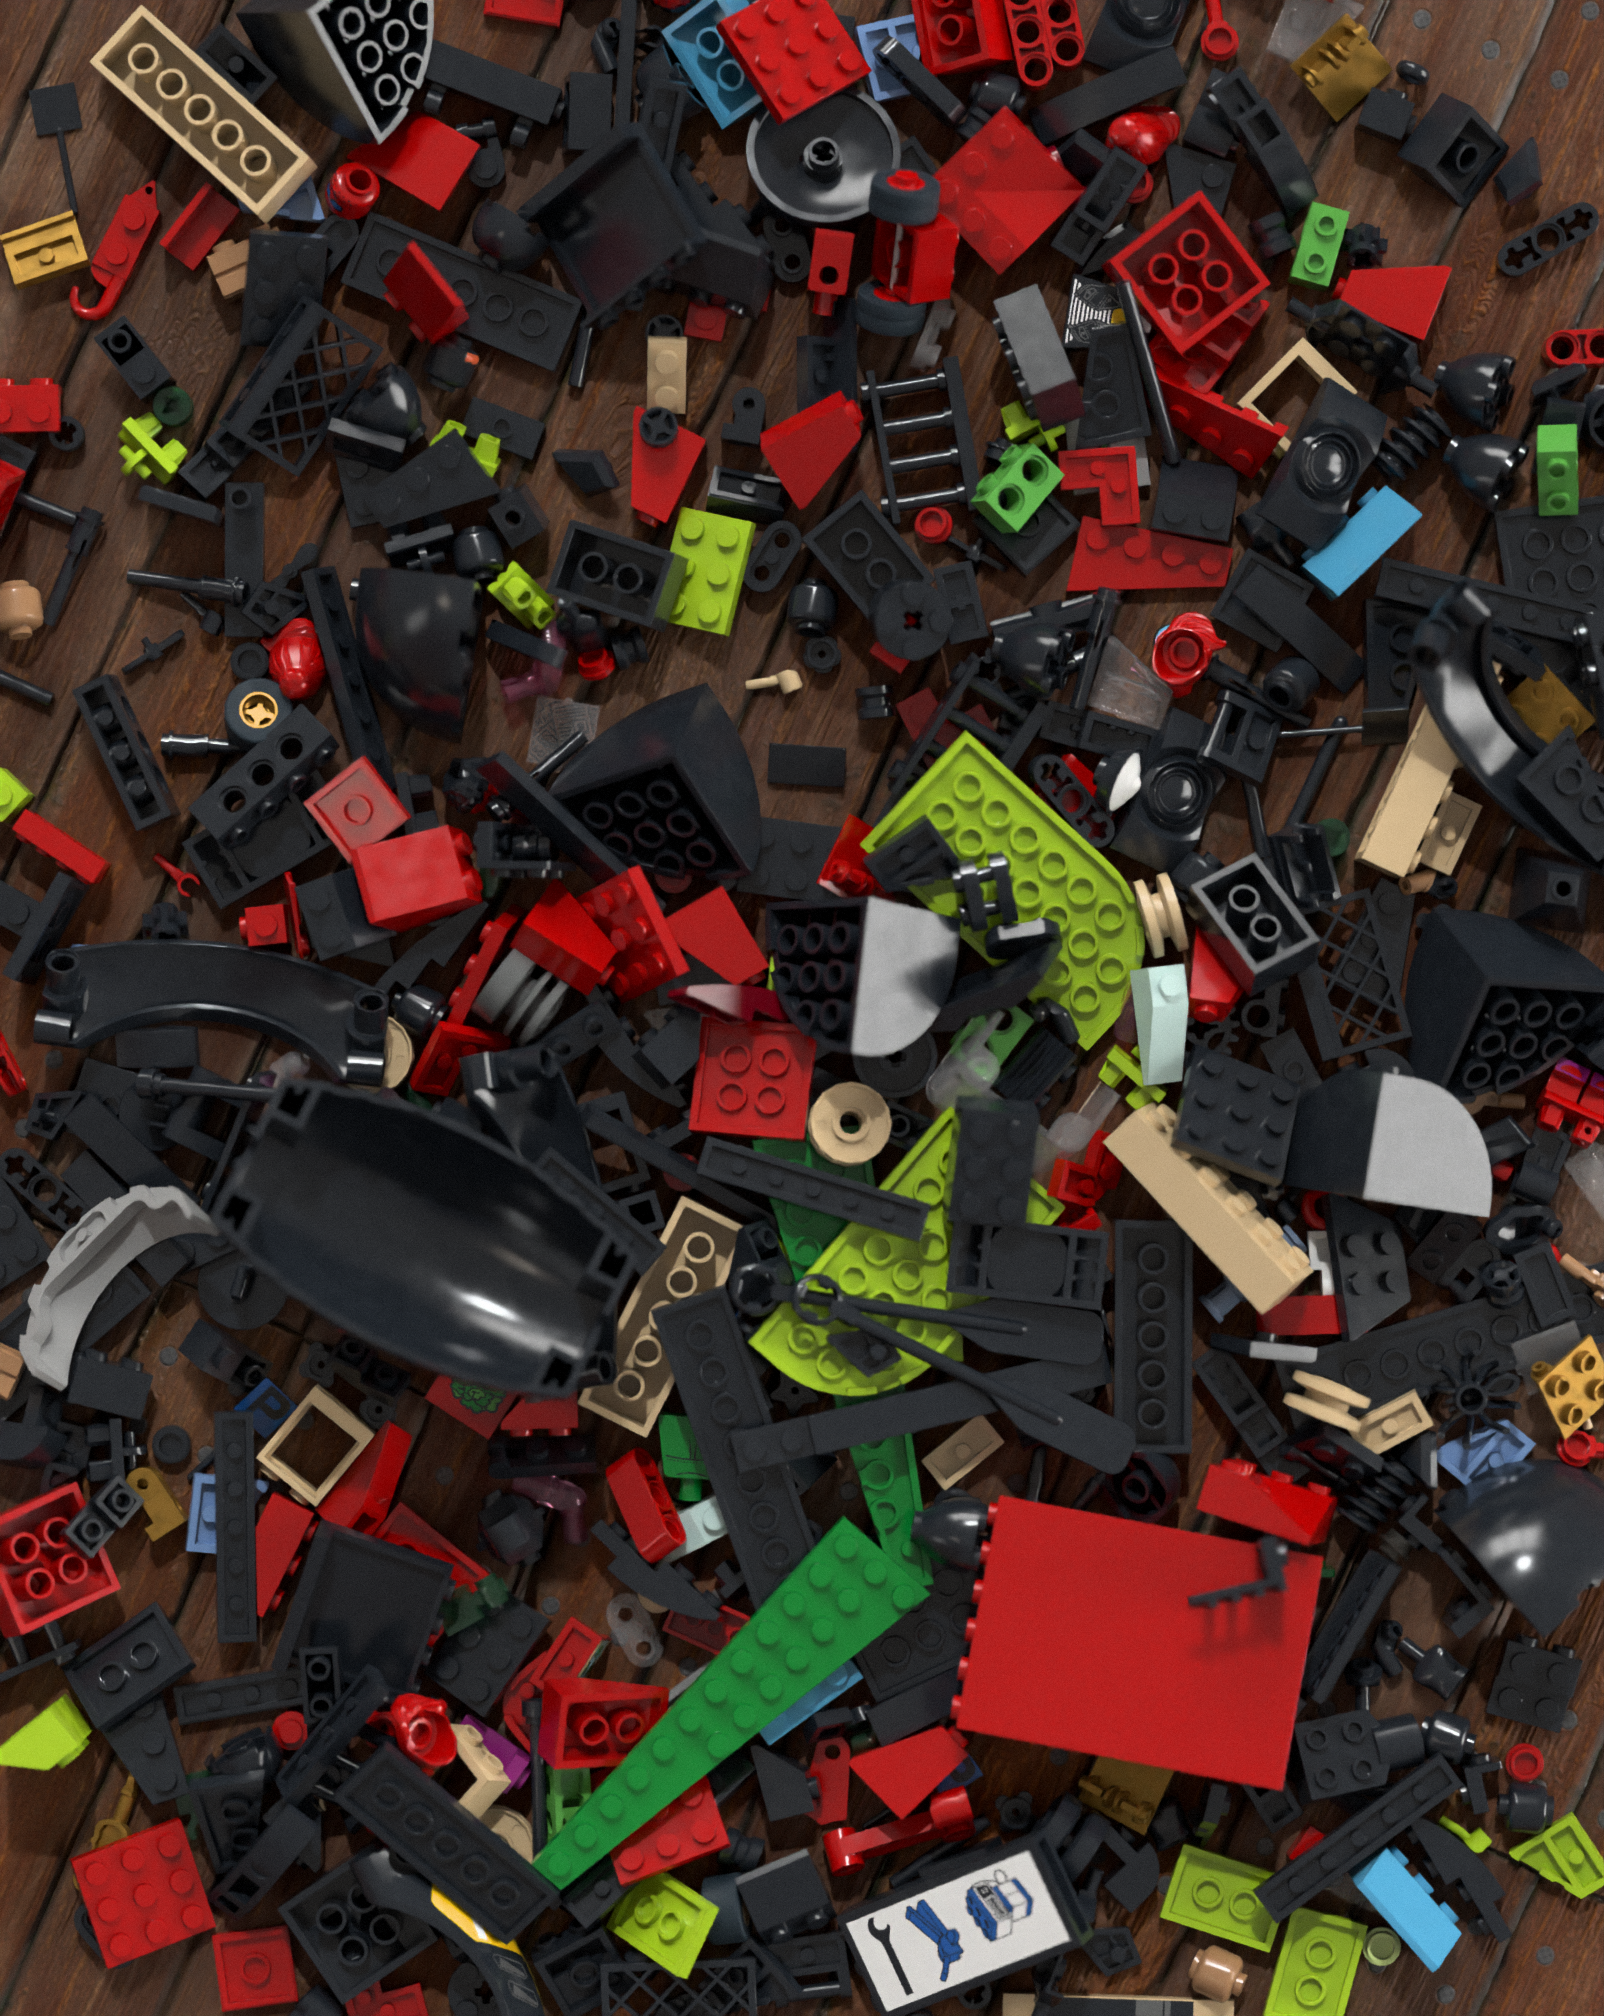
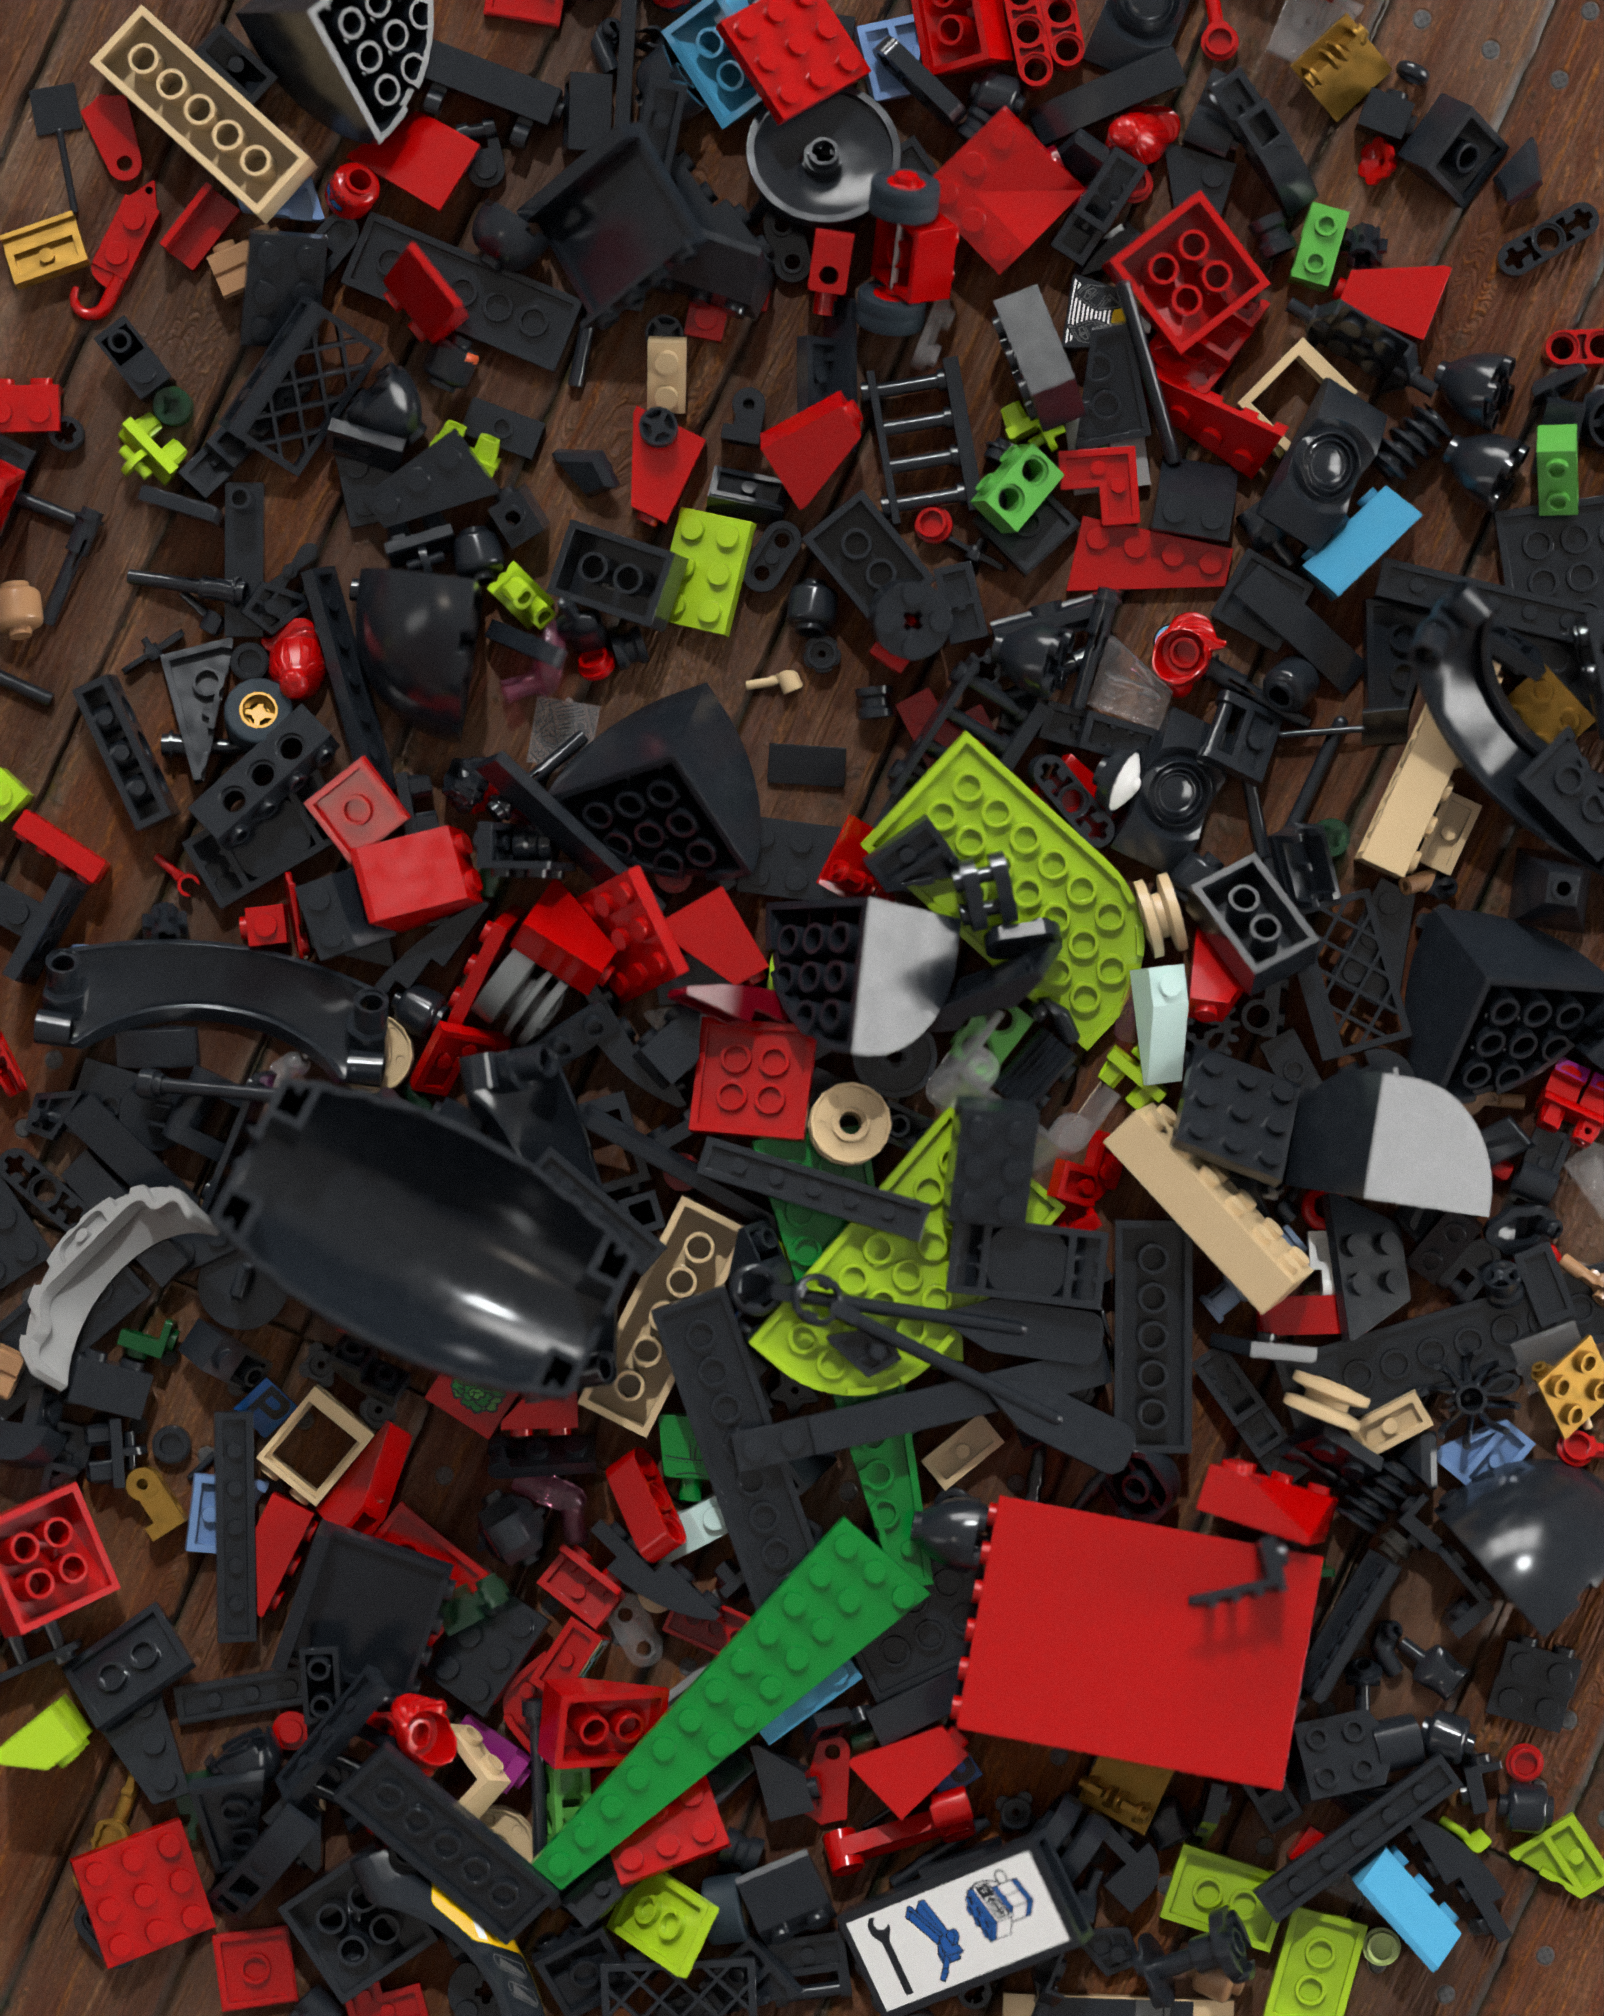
(101, 1517): black slope -> none
(114, 134): none -> red piece
(142, 1344): none -> dark green bracket
(197, 689): none -> black wing
(582, 1587): none -> red bracket
(1214, 1950): none -> black piece
(1377, 161): none -> red plant

